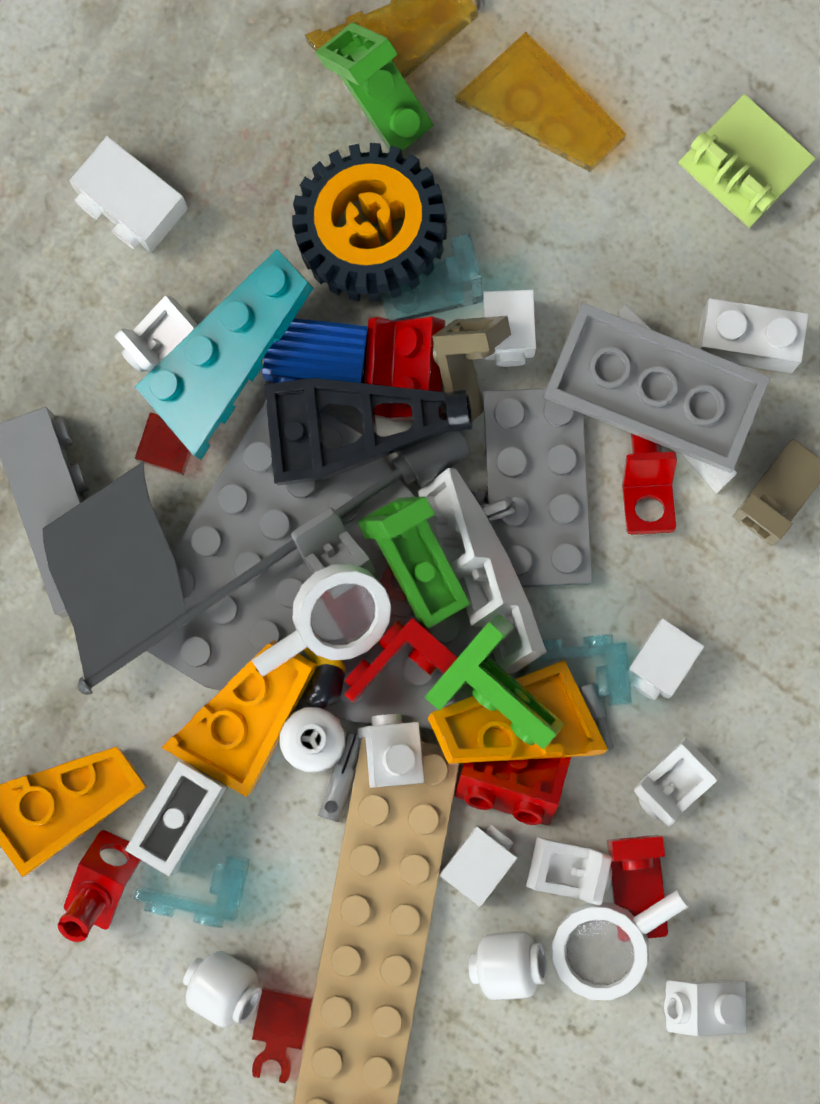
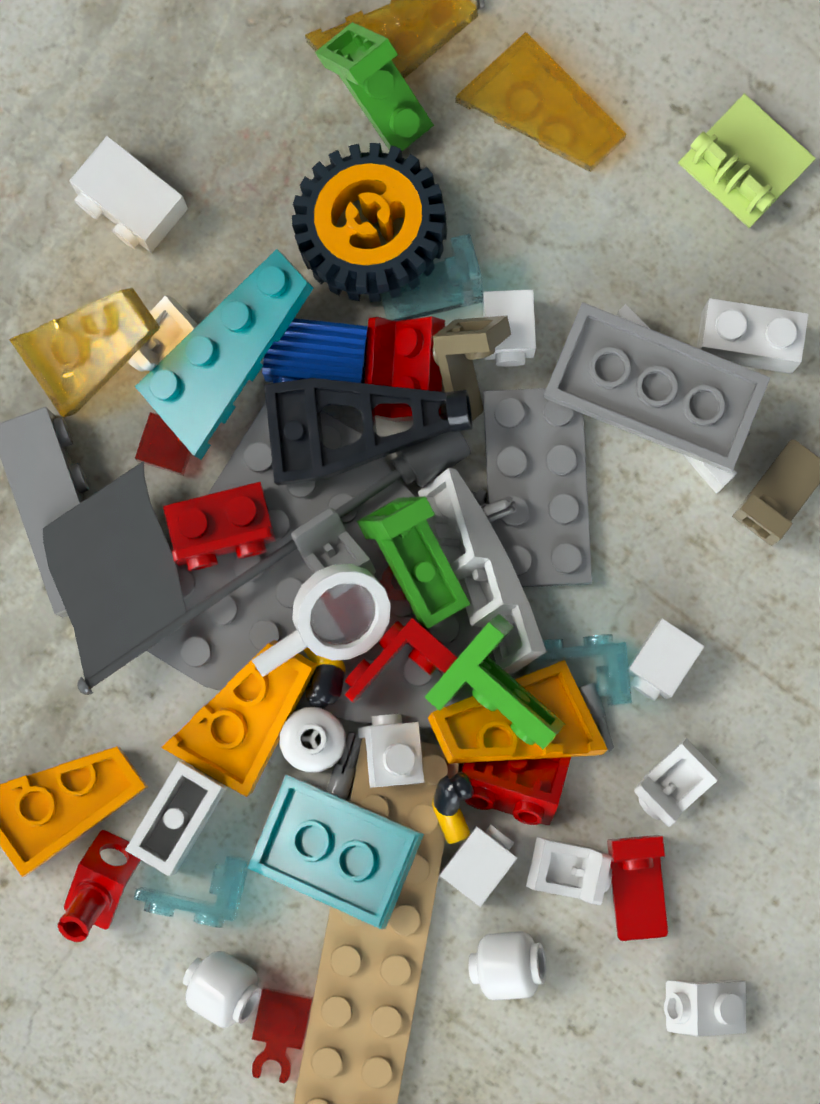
(85, 348): none -> clear yellow wing
(219, 525): none -> red bracket
(335, 851): none -> tile
(447, 806): none -> black arm
(606, 948): piece -> none
(648, 475): red bracket -> none

